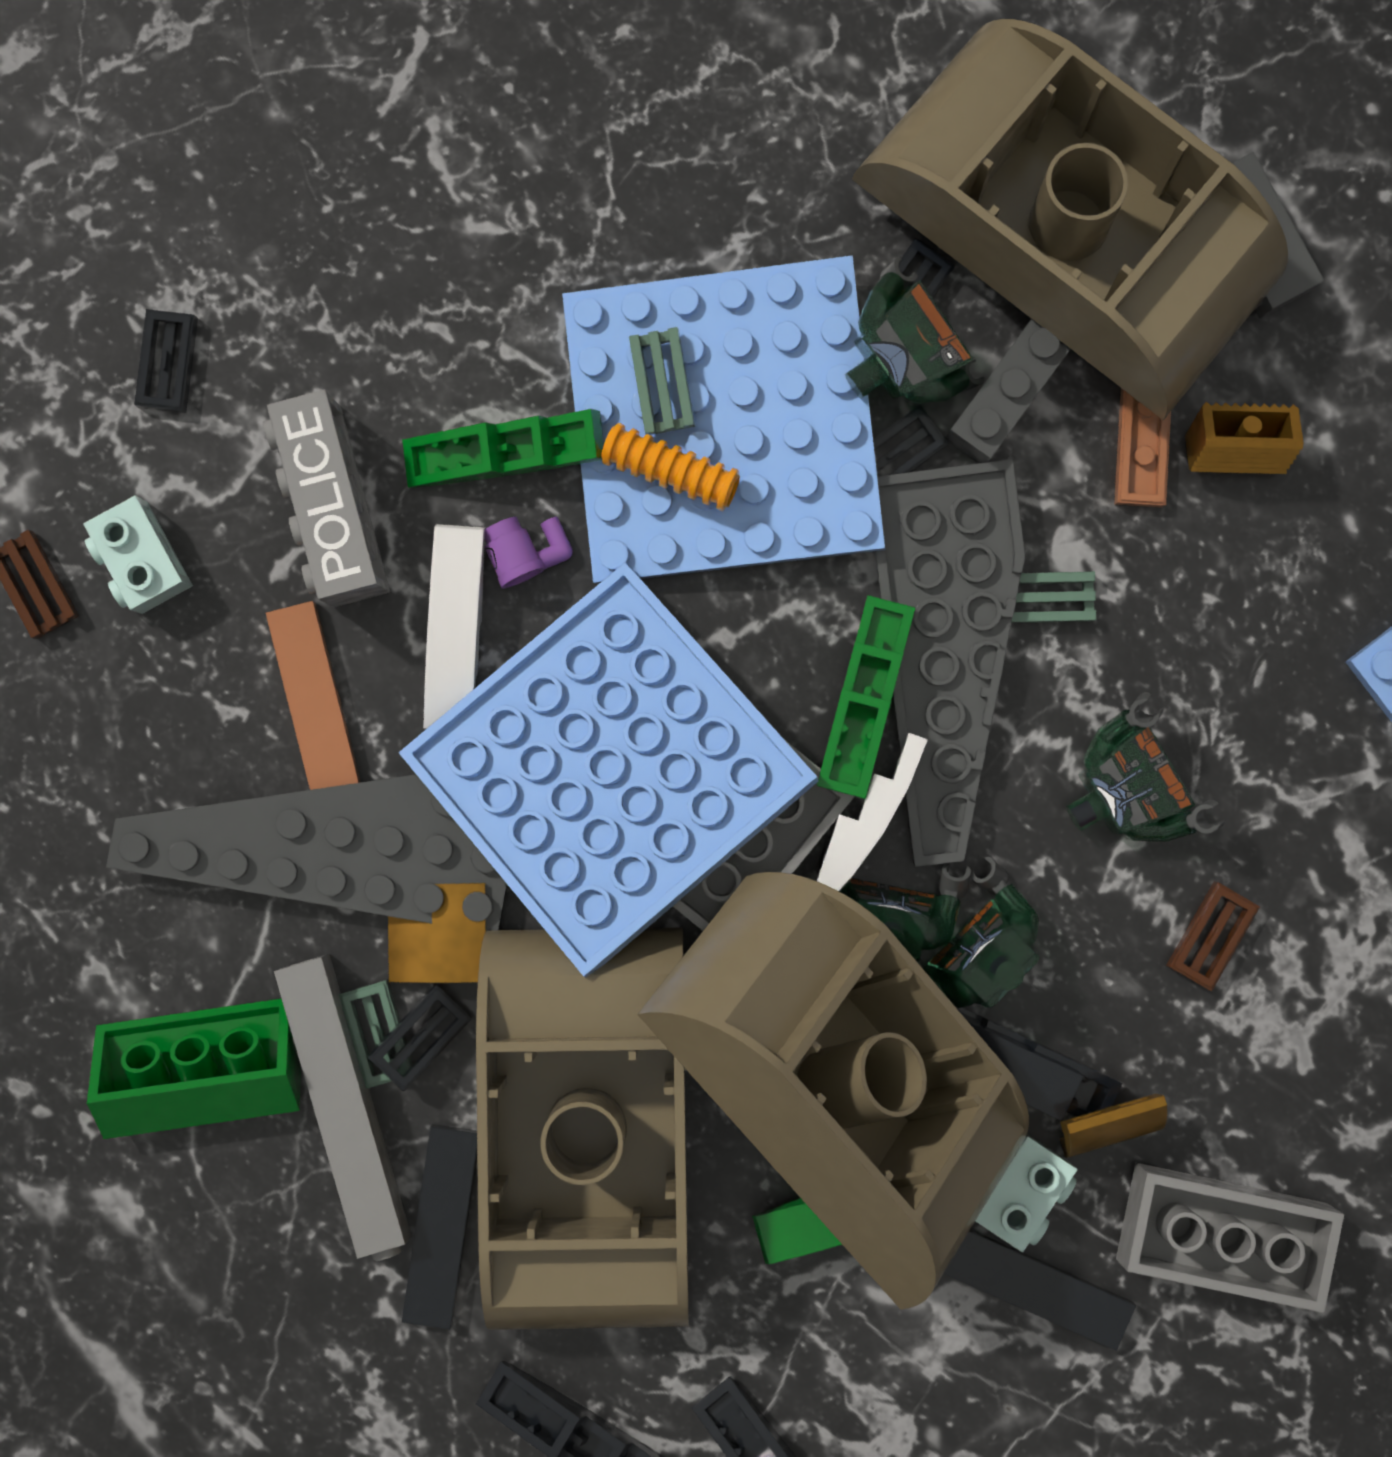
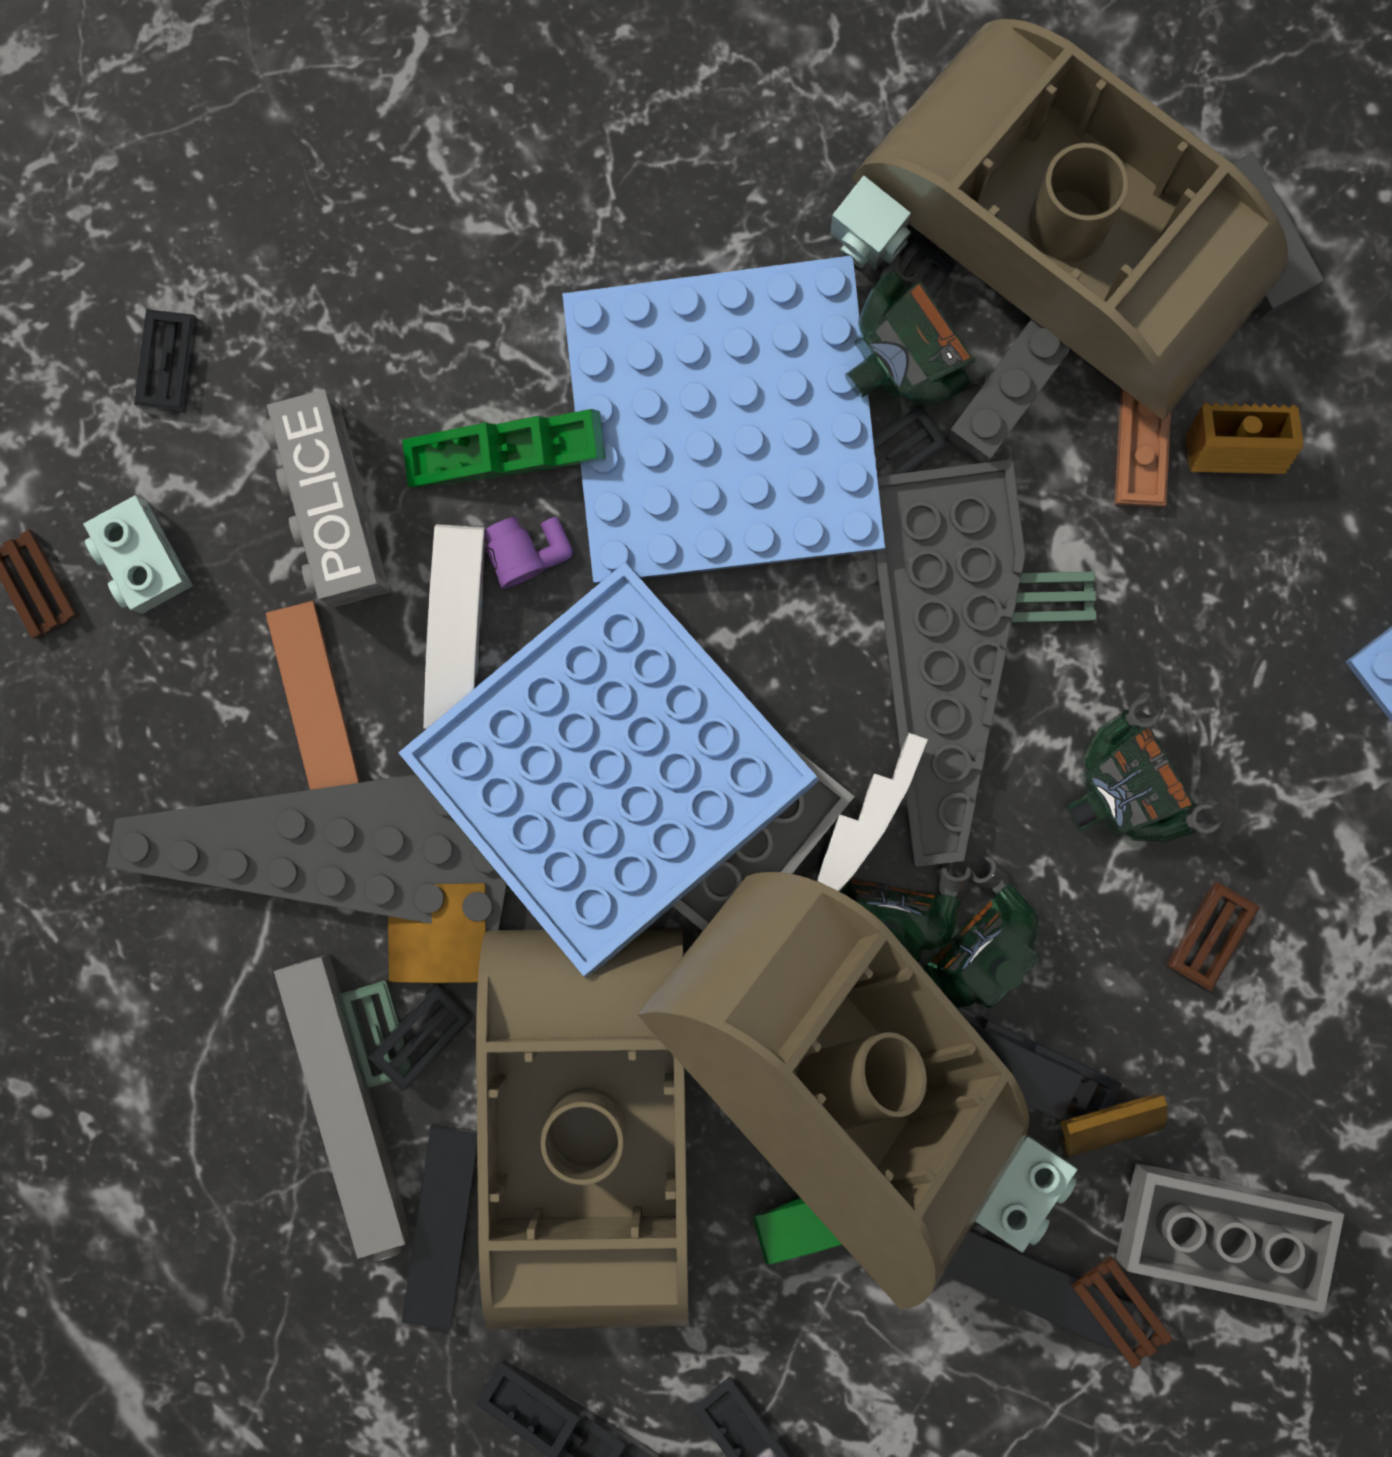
(193, 1069): green slope -> none
(654, 340): sand green tile -> none
(670, 466): light orange piece -> none
(866, 697): green slope -> none
(870, 225): none -> light aqua brick
(1146, 1345): none -> reddish brown tile

